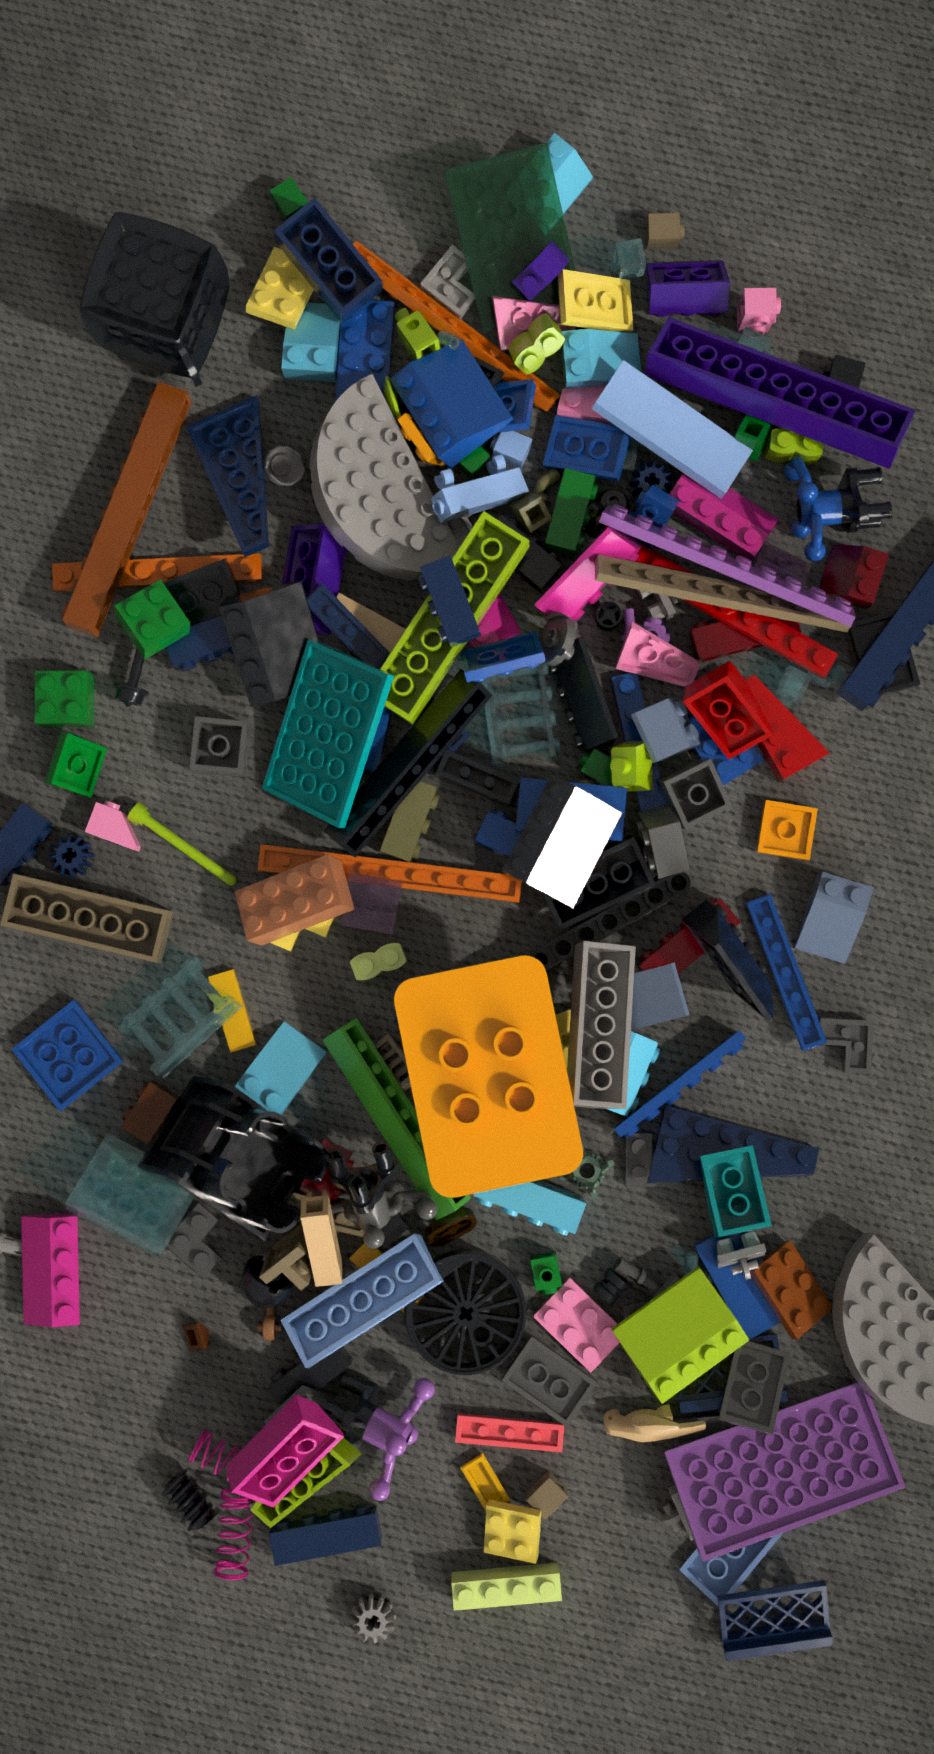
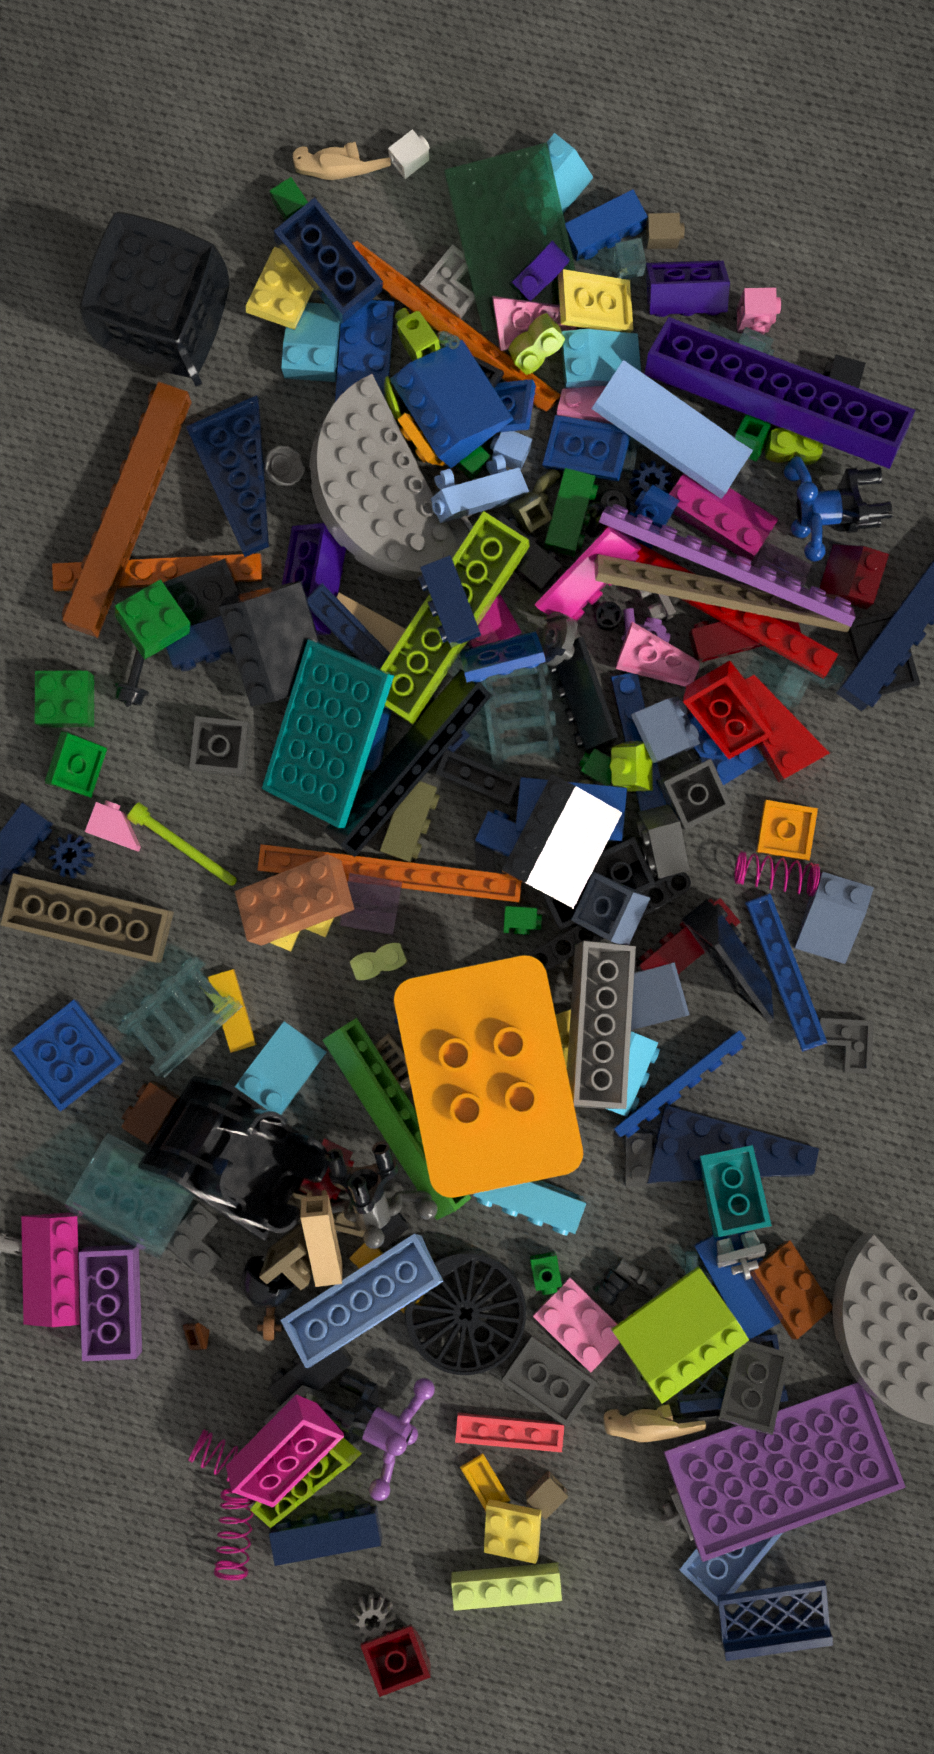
(110, 1302): none -> medium lavender brick
(188, 1501): black piece -> none
(335, 162): none -> tan animal
(396, 1660): none -> dark red slope
(409, 153): none -> white brick
(450, 1227): dark brown plate -> none
(521, 919): none -> green brick
(598, 1176): sand green piece -> none
(606, 225): none -> blue brick
(610, 909): none -> sand blue slope
(742, 867): none -> dark pink piece

